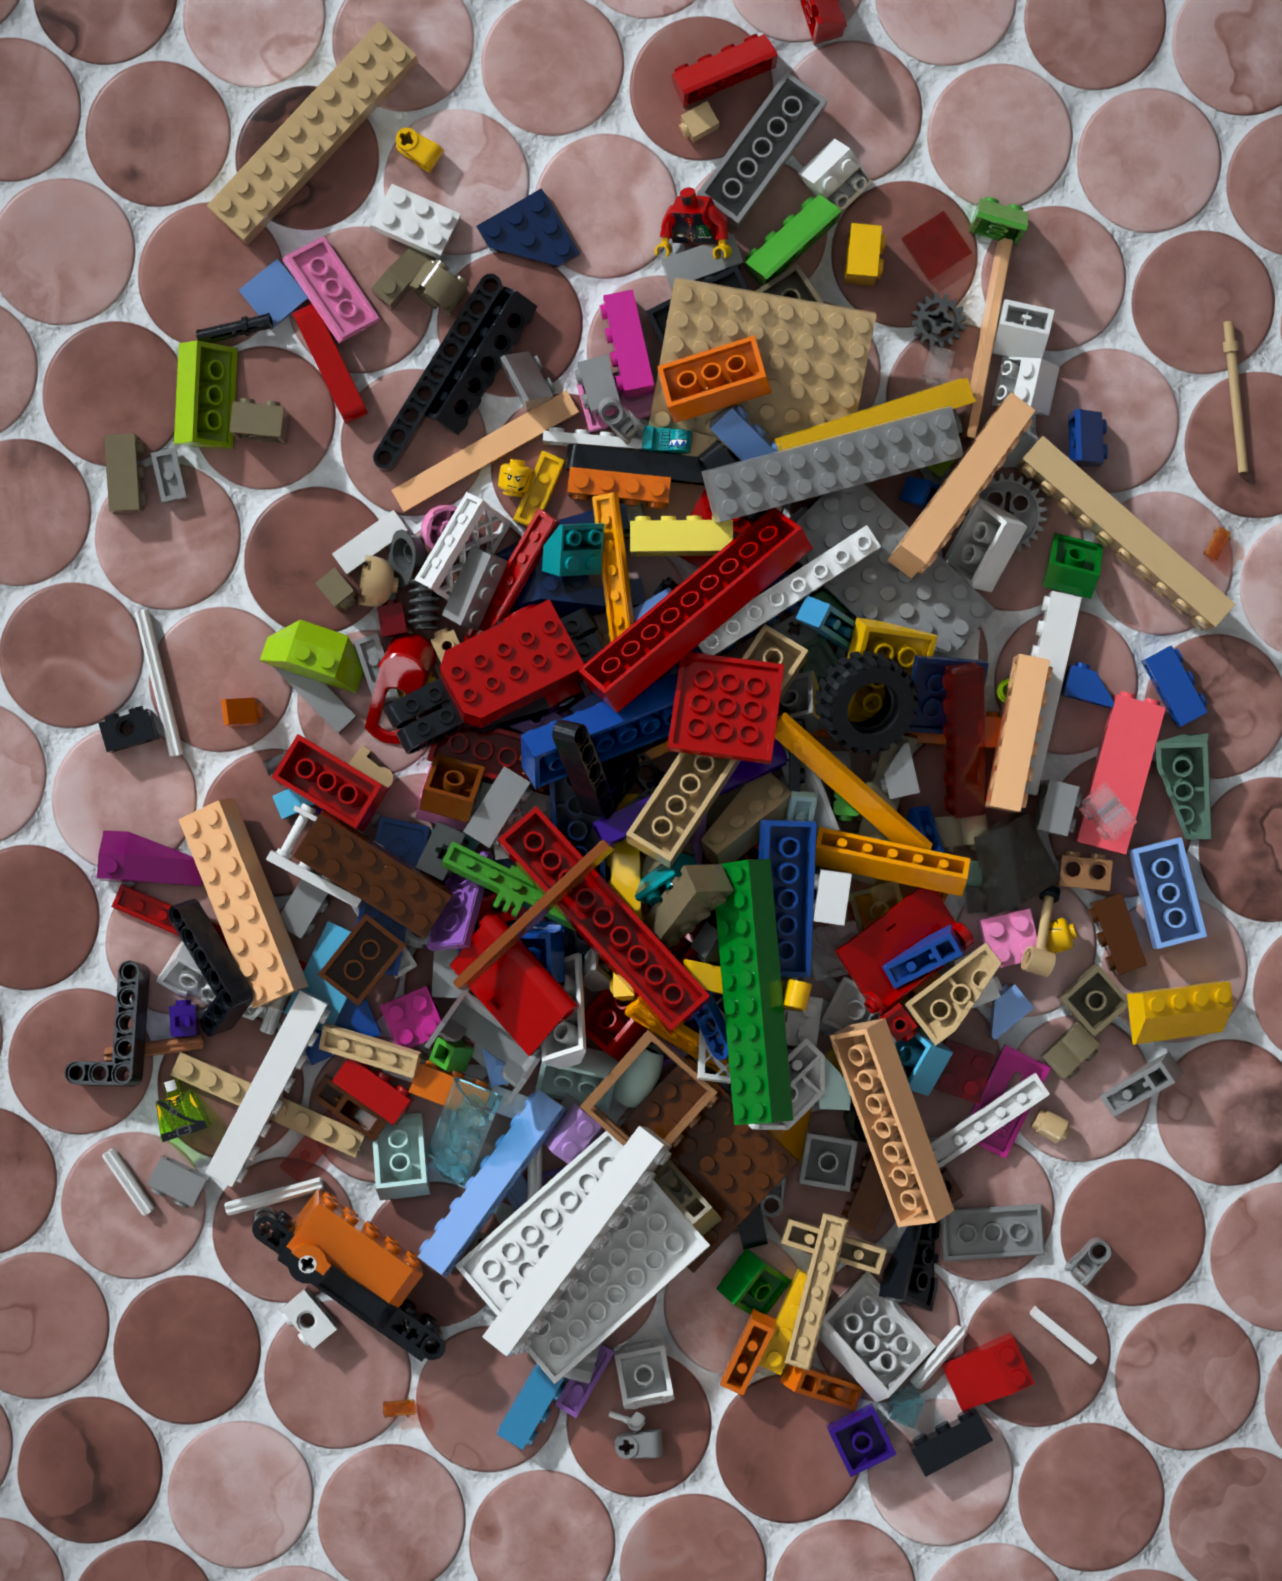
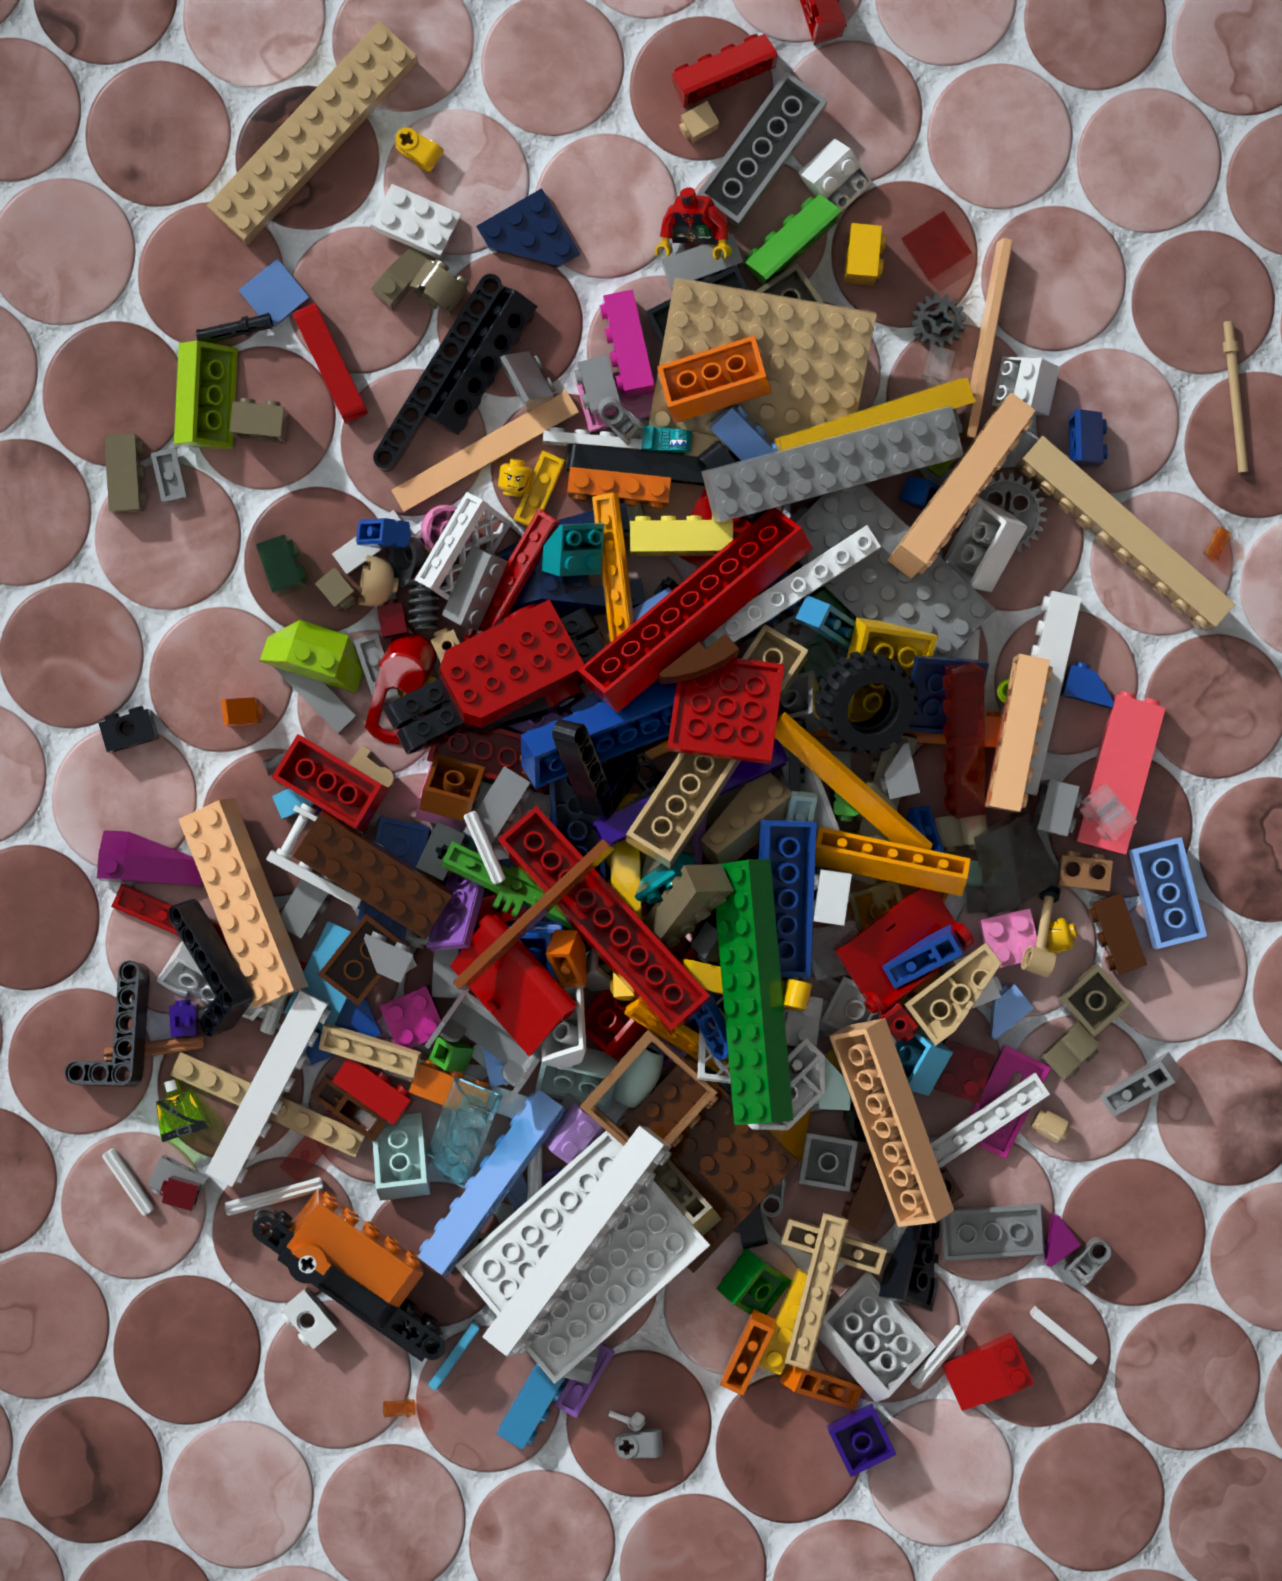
(159, 682): white axle -> none
(180, 1192): none -> dark red brick
(281, 565): none -> clear green brick
(331, 289): bright pink tile -> none
(383, 533): none -> blue brick
(388, 959): none -> light grey slope
(454, 1355): none -> medium azure tile
(484, 847): none -> white axle
(568, 958): none -> orange slope
(644, 1374): white slope -> none
(700, 661): none -> reddish brown slope
(906, 1406): clear light blue brick -> none
(950, 1441): black brick -> none
(999, 221): bright green slope -> none
(1022, 330): white slope -> none
(1059, 1241): none -> magenta slope
(1072, 565): green slope -> none
(1175, 686): blue brick -> none
(1179, 1011): yellow slope -> none
(1185, 771): sand green wedge -> none

